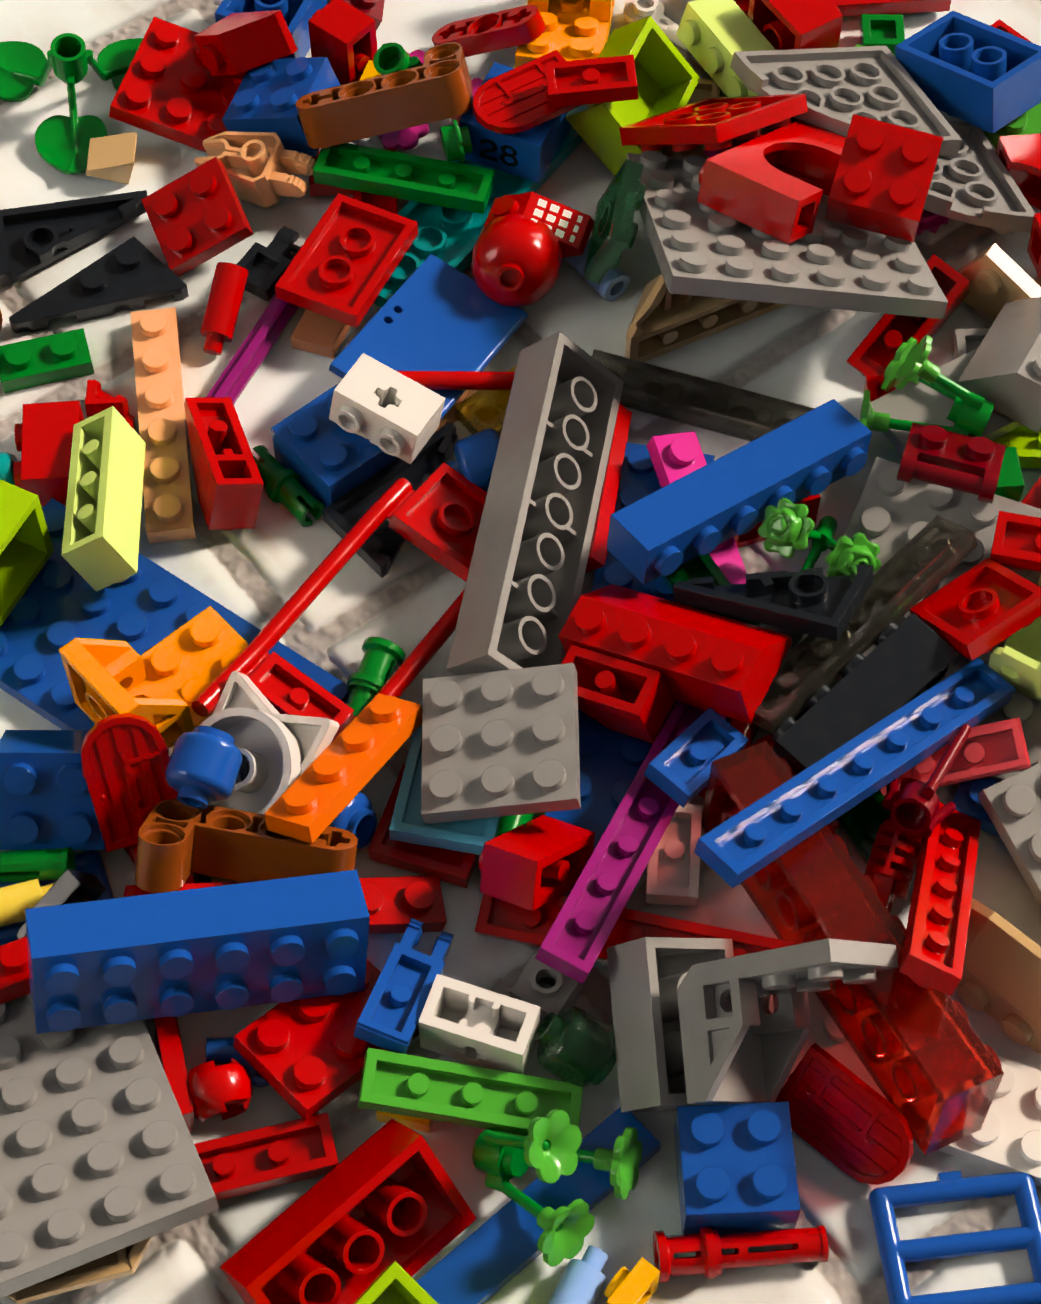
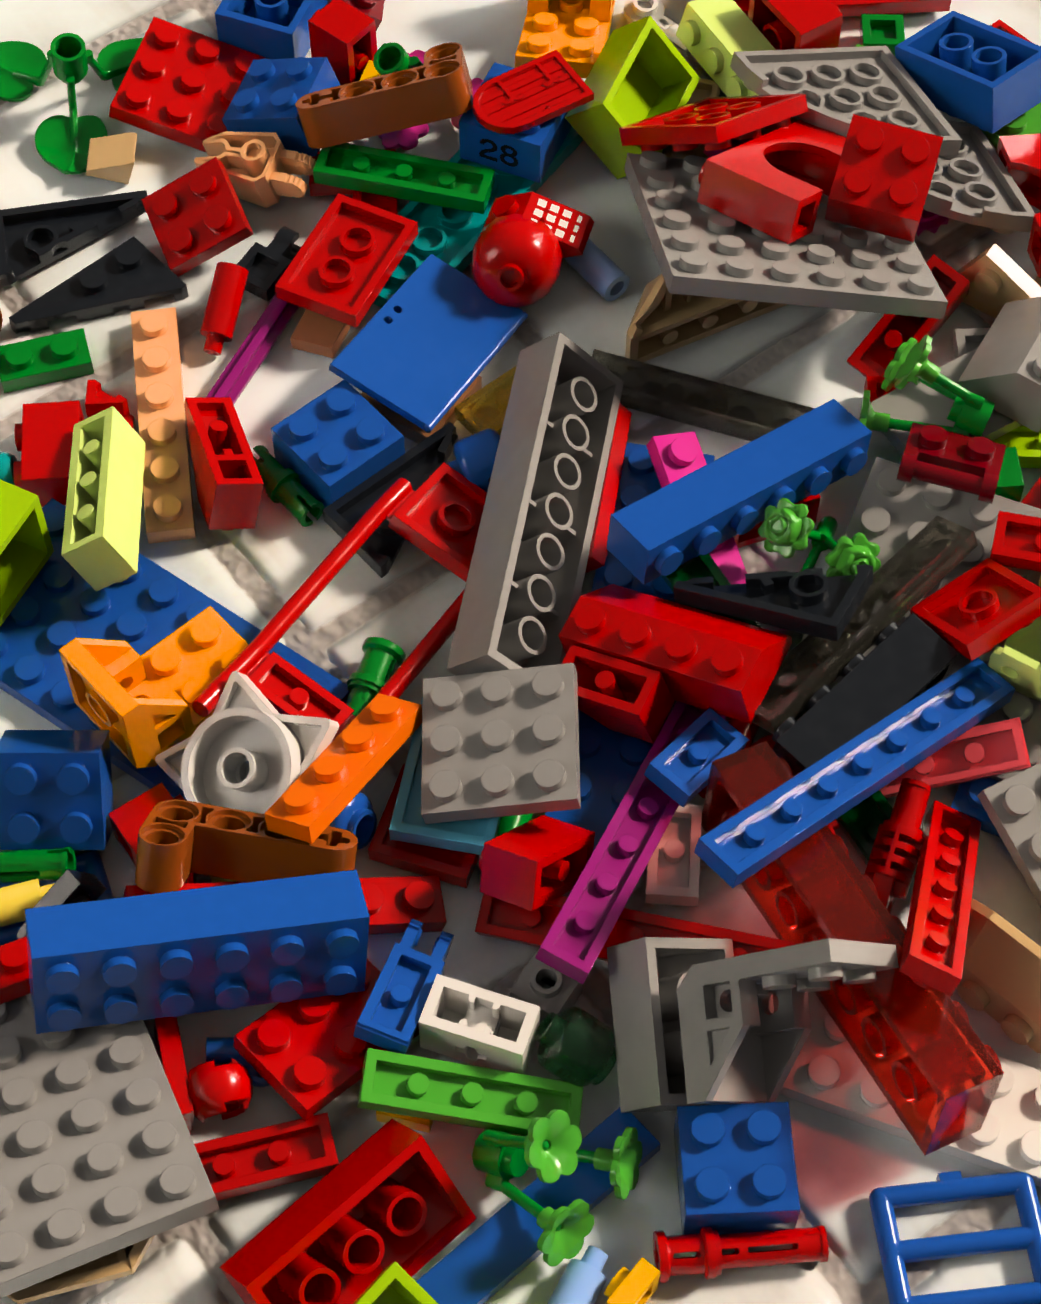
(125, 775): red window -> none
(203, 766): blue head -> none
(245, 42): red slope -> none
(386, 408): white brick -> none
(455, 141): green plate -> none
(462, 379): red bar -> none
(493, 30): red beam -> none
(591, 81): red plate -> none
(613, 222): clear green plate -> none
(846, 1119): red window -> none
(917, 804): dark red plant -> none

